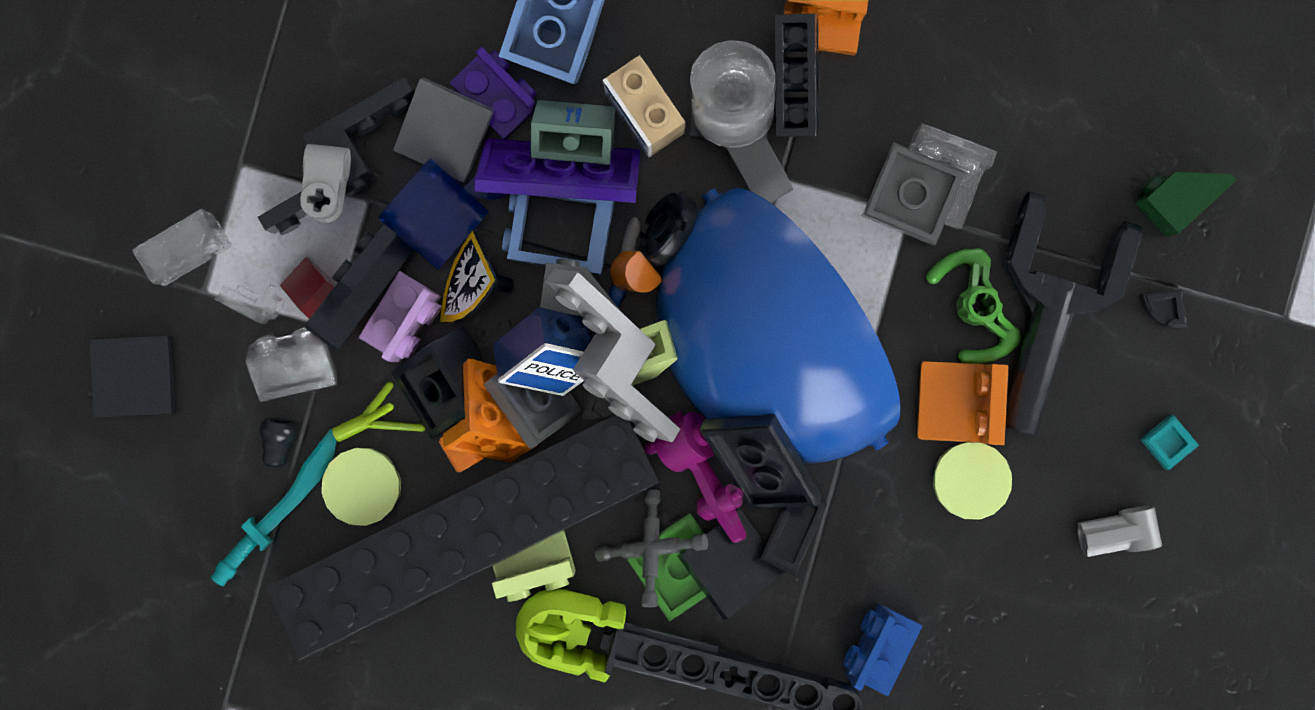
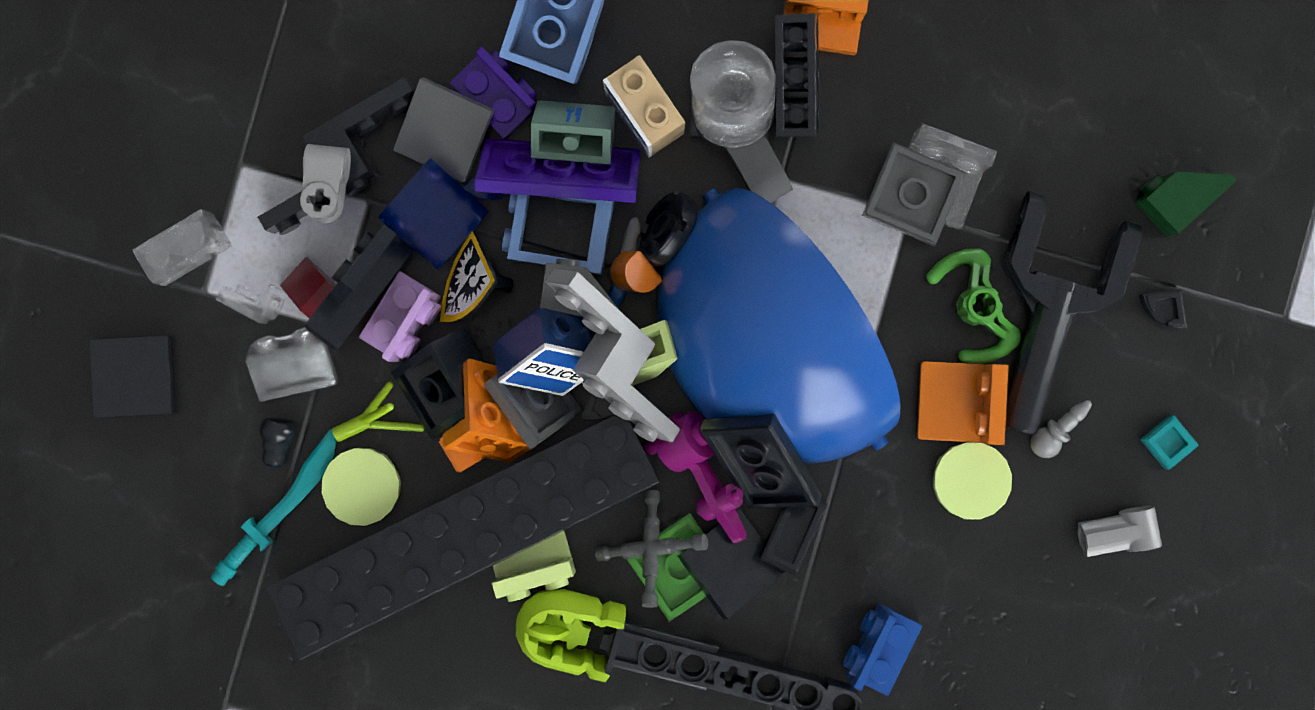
(1050, 438): none -> light grey bar

